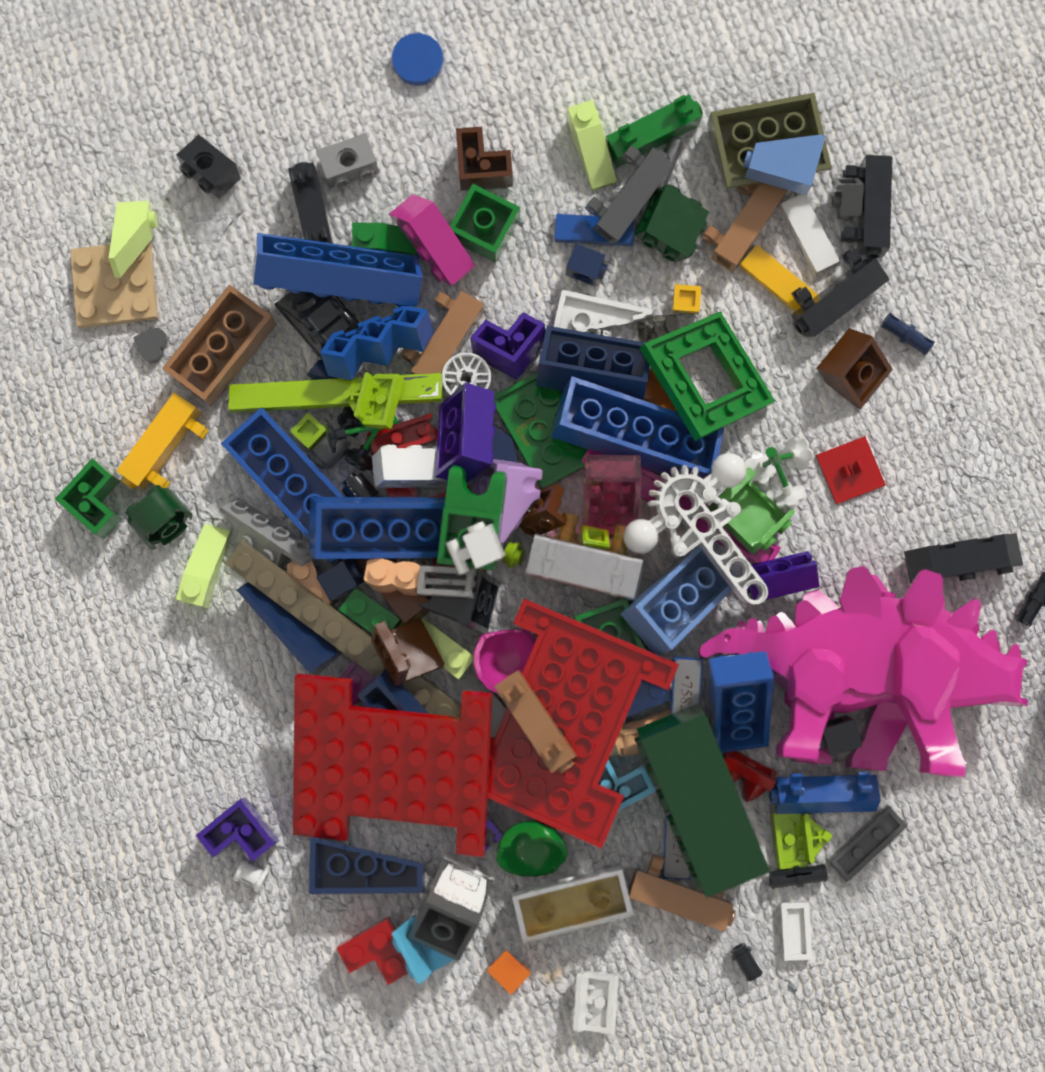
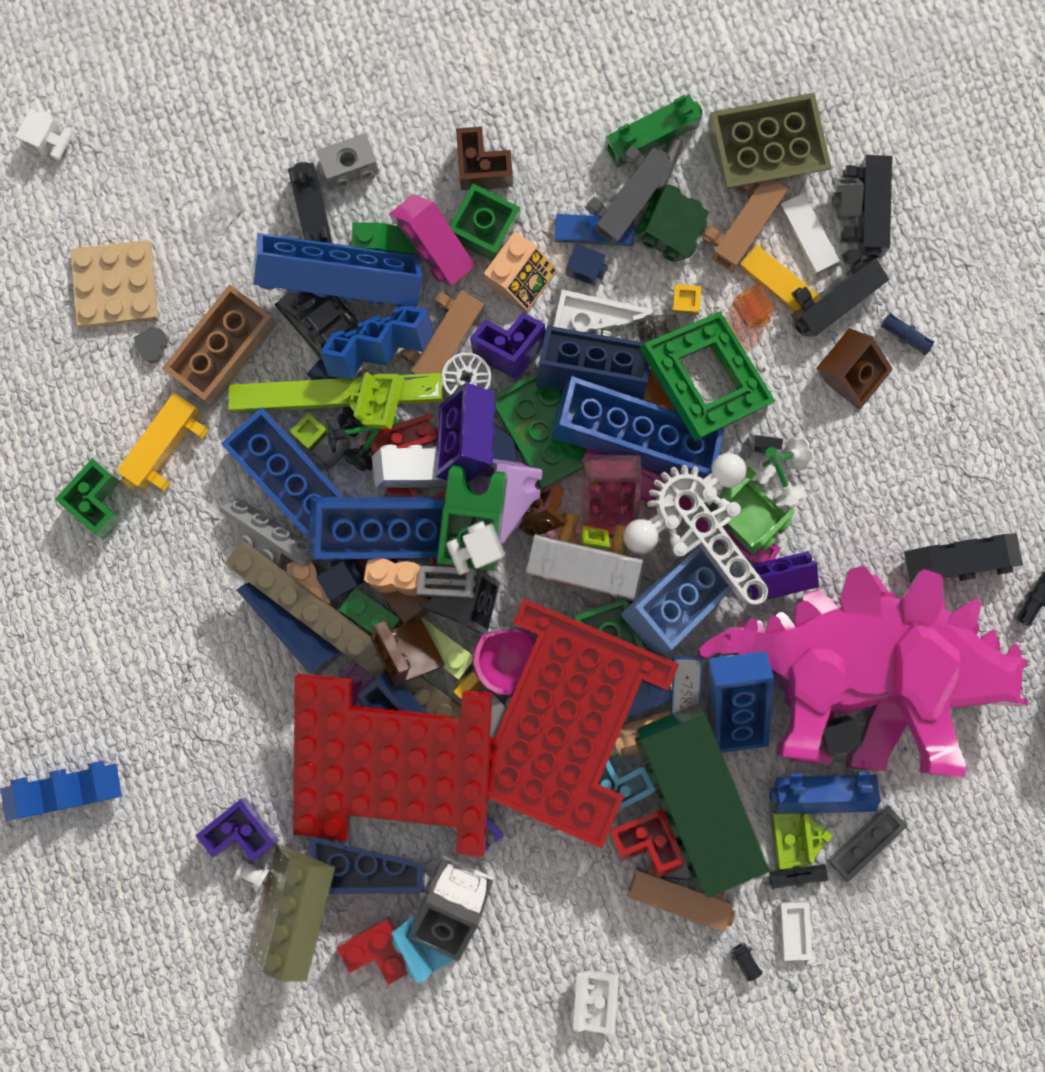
(41, 132): none -> white brick
(60, 791): none -> blue brick
(130, 234): yellowish green slope -> none
(158, 517): dark green brick -> none
(203, 567): yellowish green slope -> none
(221, 171): black brick -> none
(290, 915): none -> olive slope
(359, 486): black brick -> none
(417, 59): blue tile -> none
(468, 683): none -> yellow plate
(508, 971): orange panel -> none
(513, 554): lime plate -> none
(519, 272): none -> light nougat slope
(531, 849): green cylinder -> none
(536, 722): medium nougat brick -> none
(572, 903): clear yellow piece -> none
(591, 144): yellowish green slope -> none
(650, 836): none -> red brick
(754, 307): none -> clear orange brick
(757, 775): red tile -> none
(761, 443): none -> black plate
(785, 162): medium blue slope -> none
(850, 470): red piece -> none

